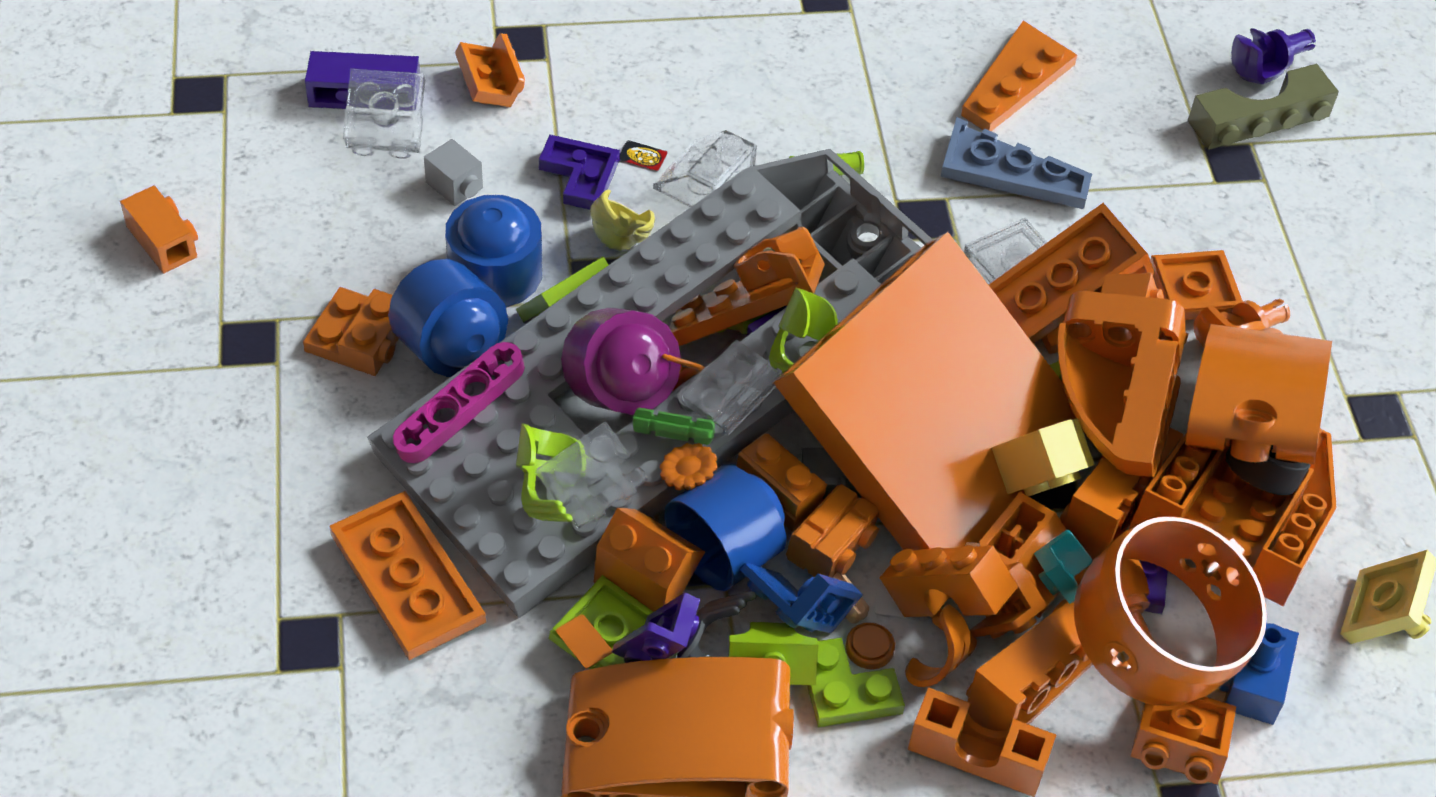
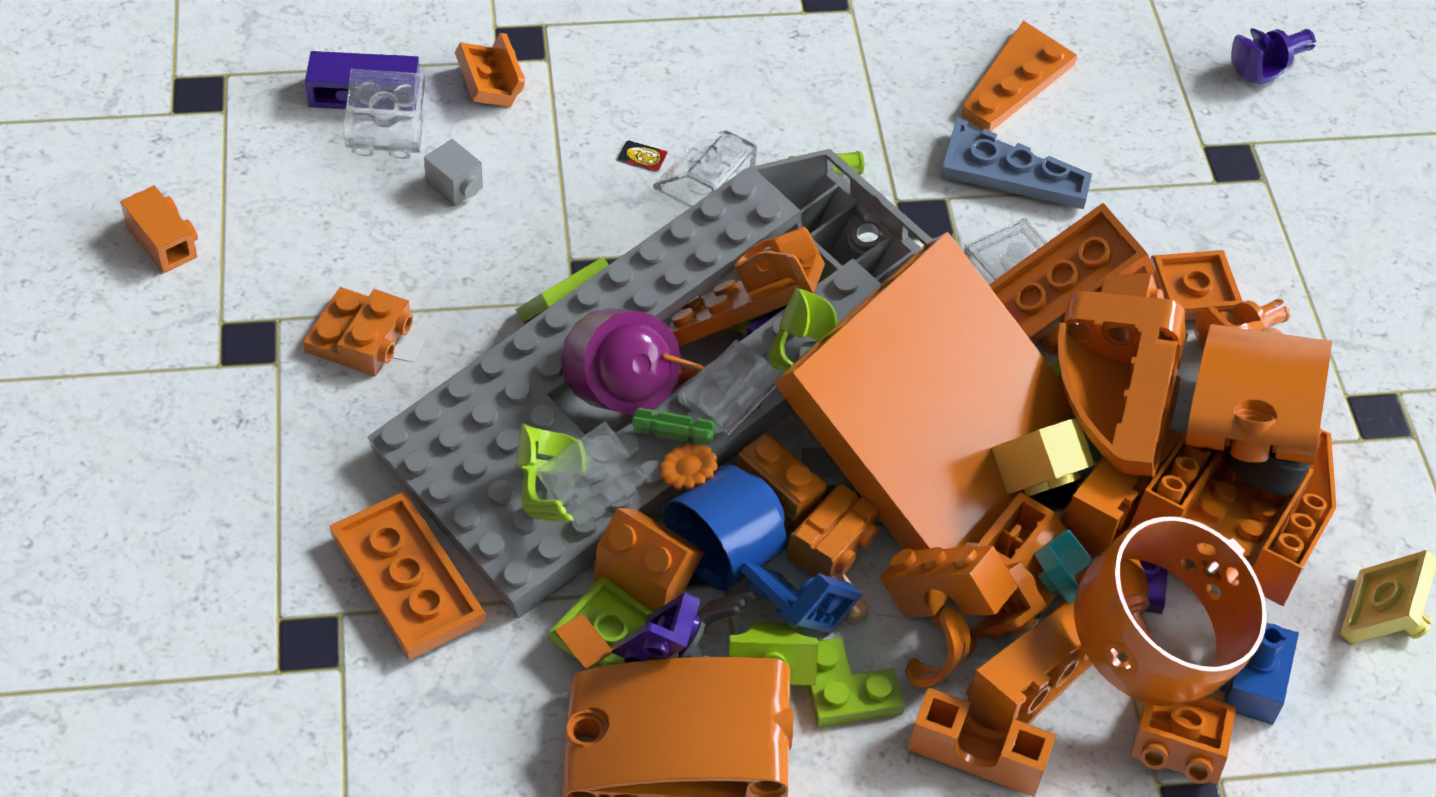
(447, 315): blue piece -> none
(453, 397): dark pink beam -> none
(499, 244): blue piece -> none
(585, 163): dark purple plate -> none
(618, 225): light yellow hat -> none
(870, 645): orange piece -> none
(1226, 117): olive arch -> none

